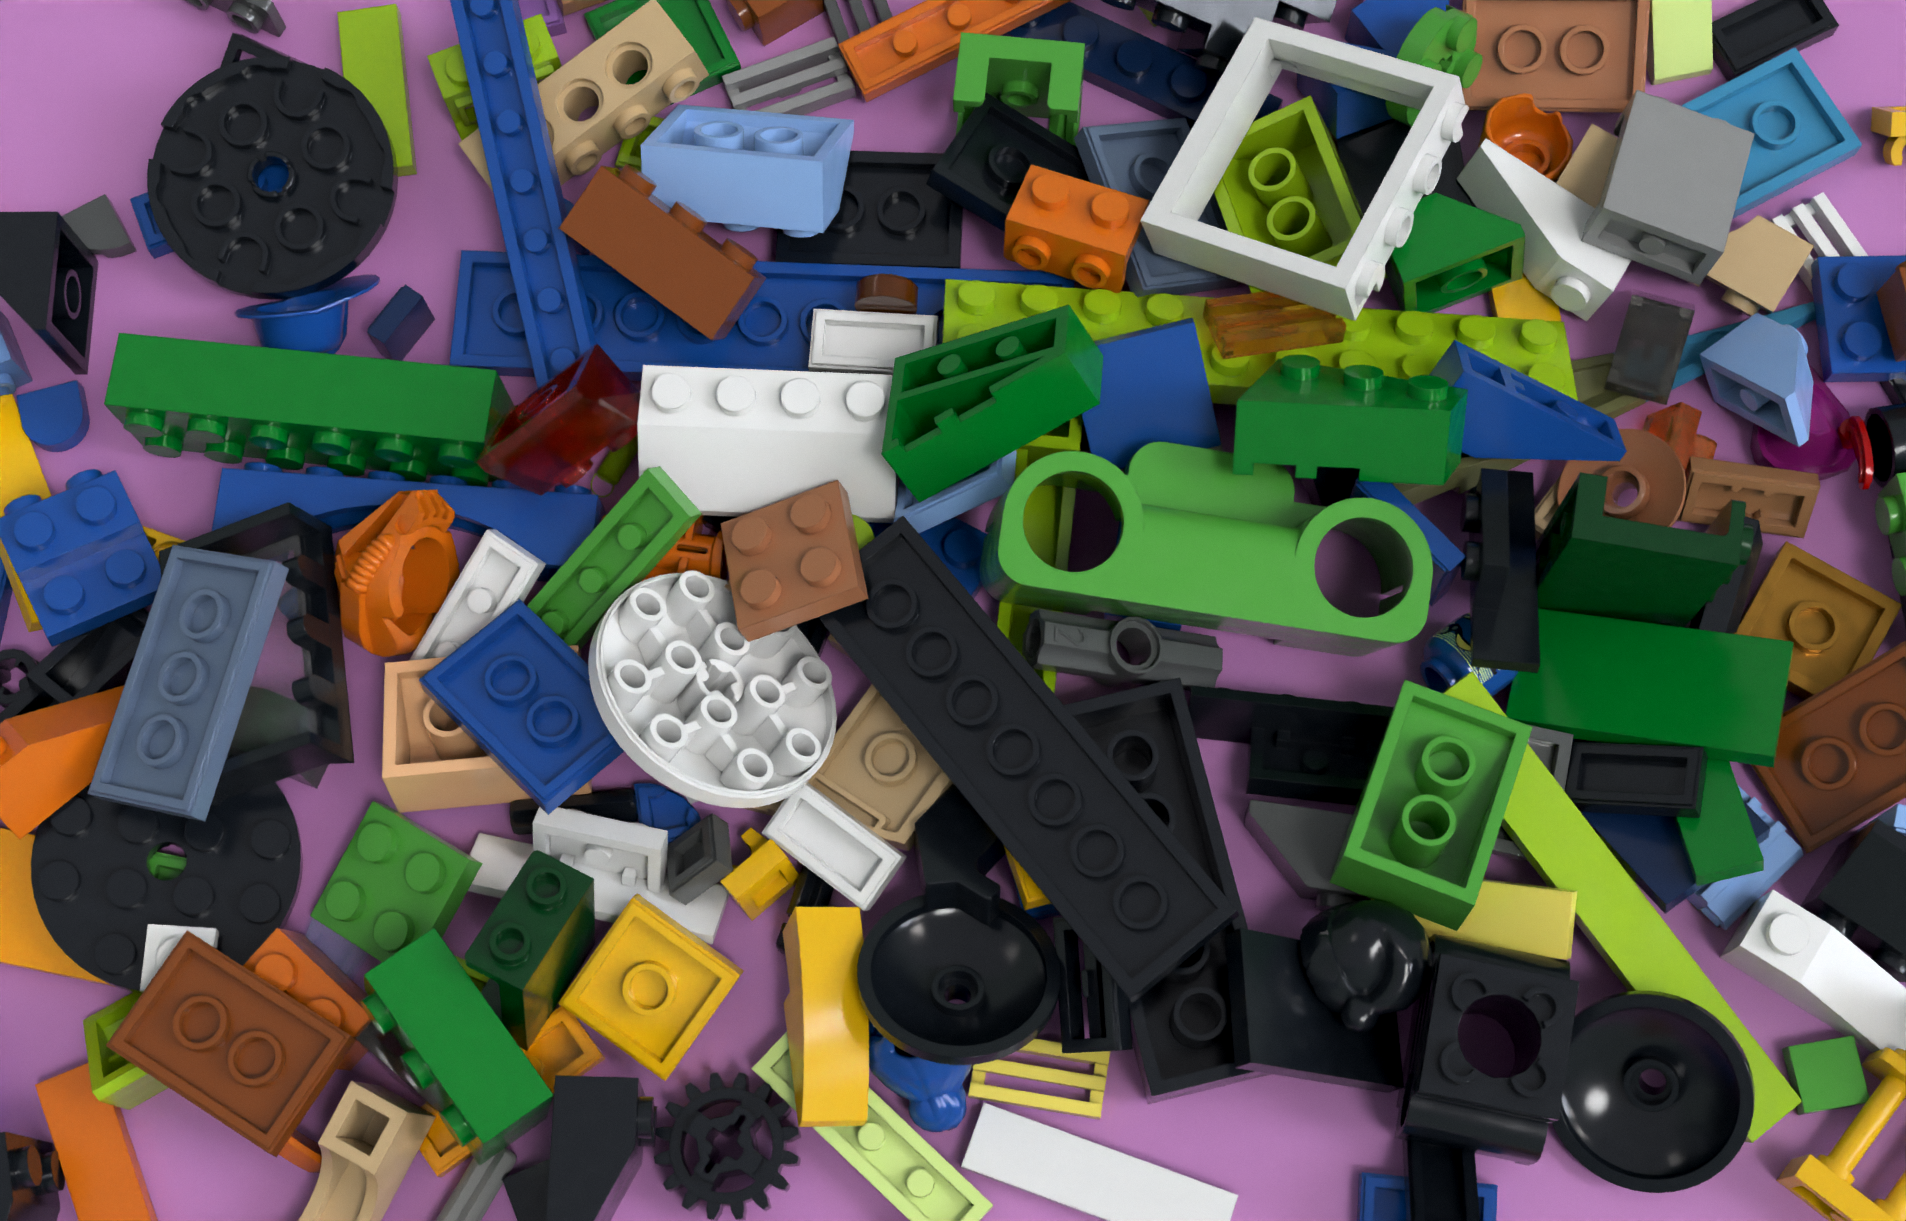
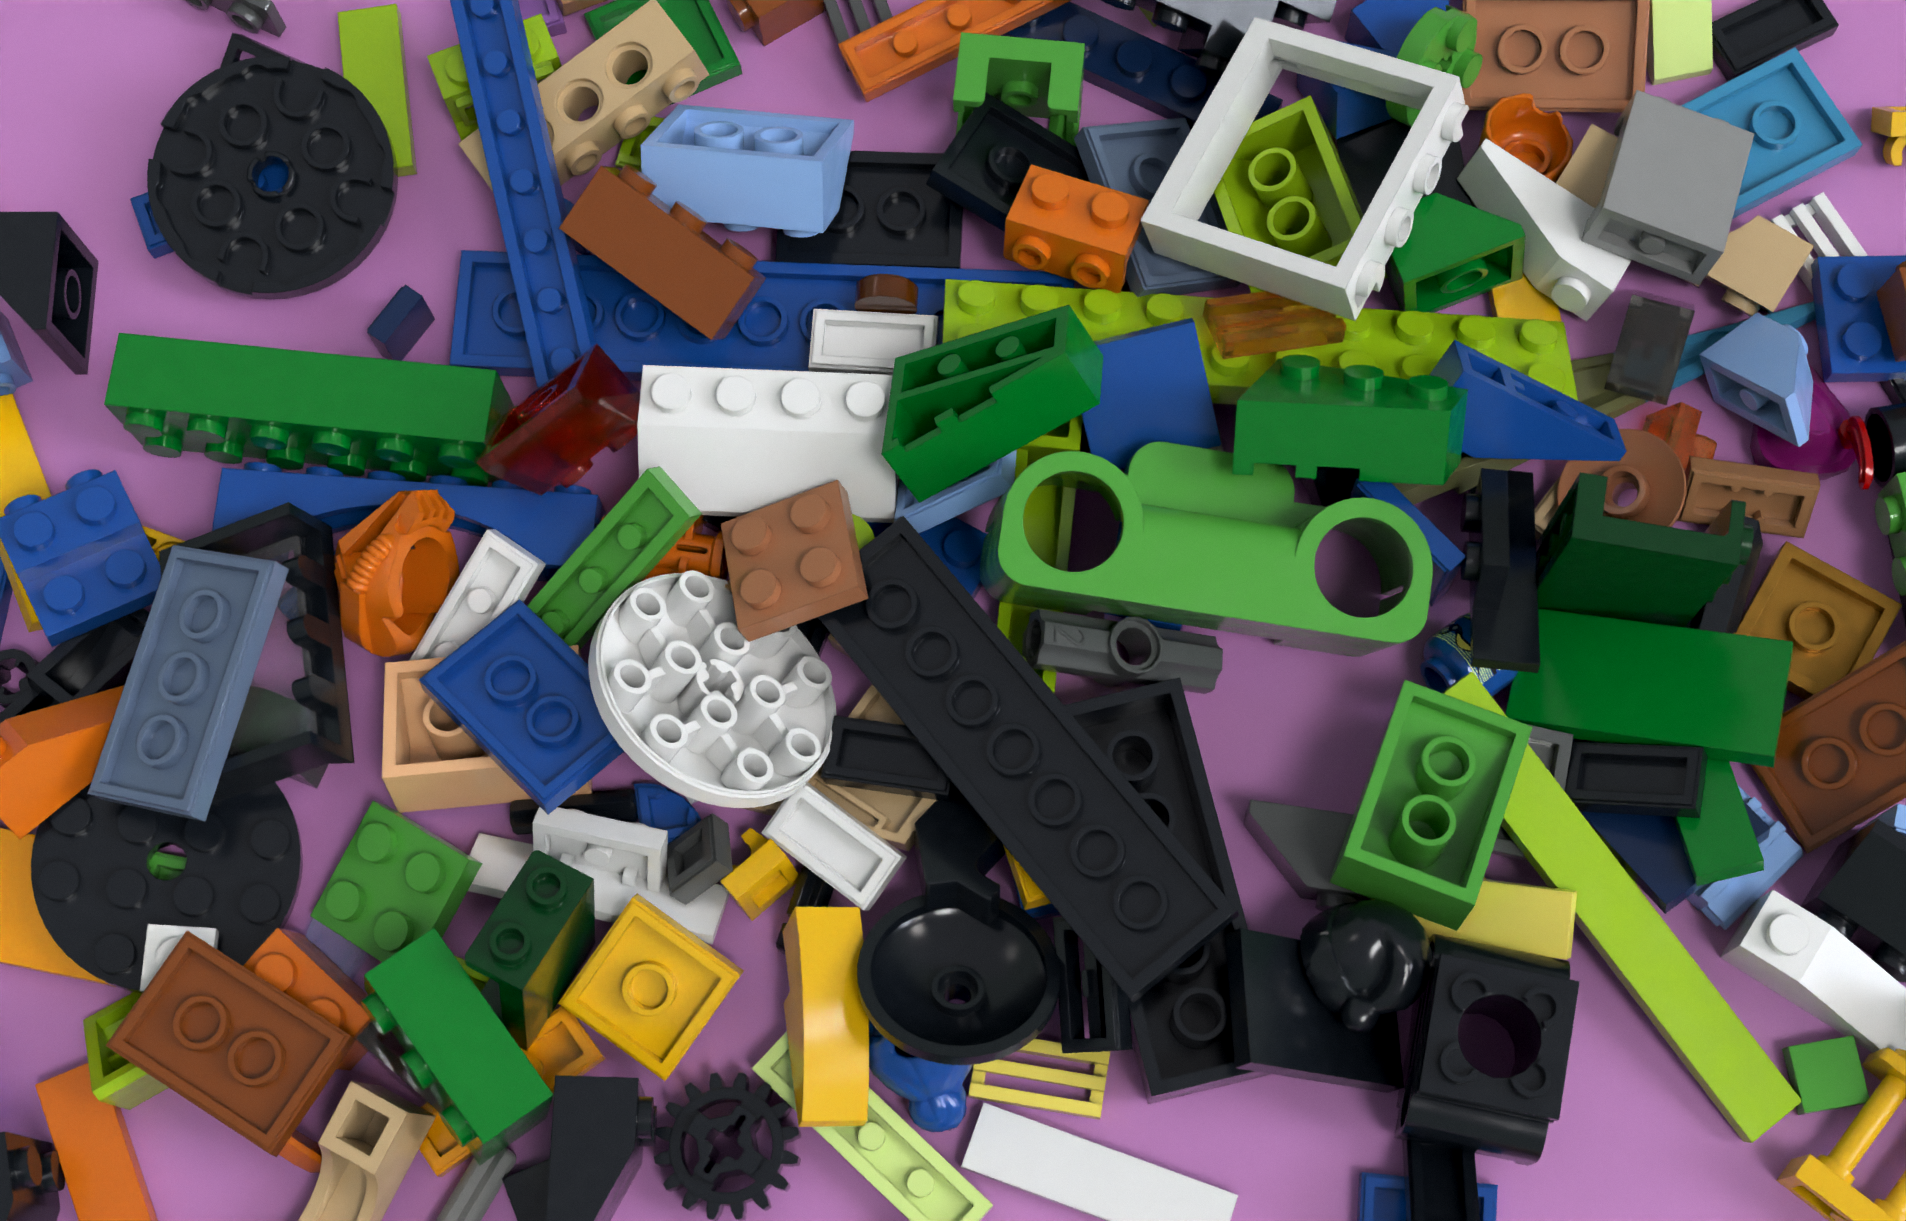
(55, 416): blue tile -> none
(100, 228): dark grey tile -> none
(308, 321): blue piece -> none
(616, 463): lime piece -> none
(787, 75): light grey tile -> none
(883, 760): none -> black tile
(1295, 743): black bracket -> none
(1646, 1133): black dish -> none

